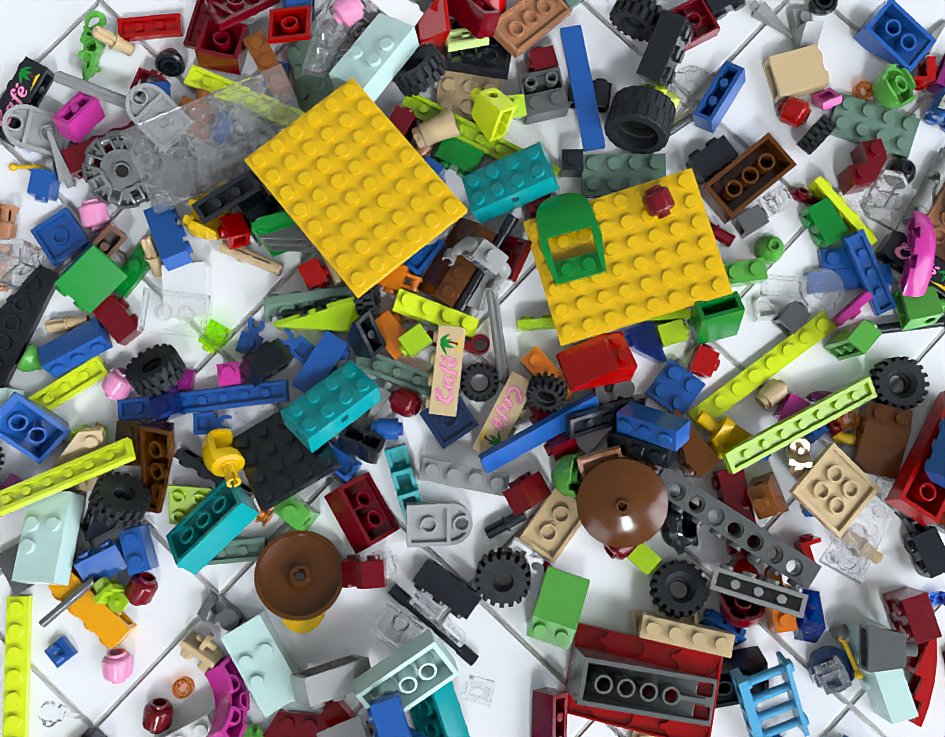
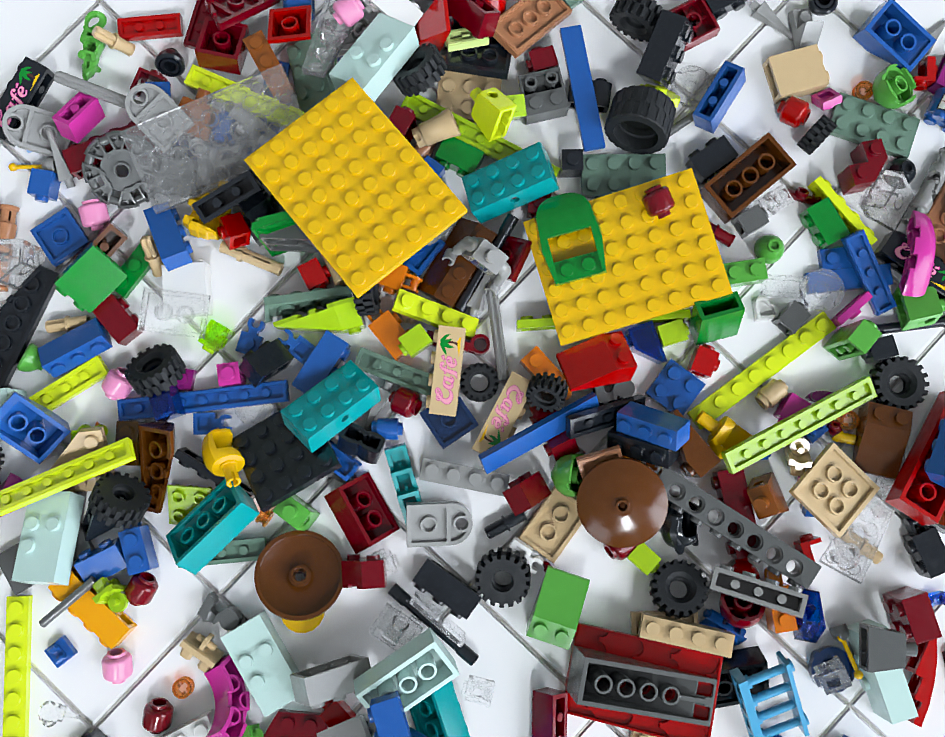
(365, 336): black slope -> none
(882, 349): none -> black brick

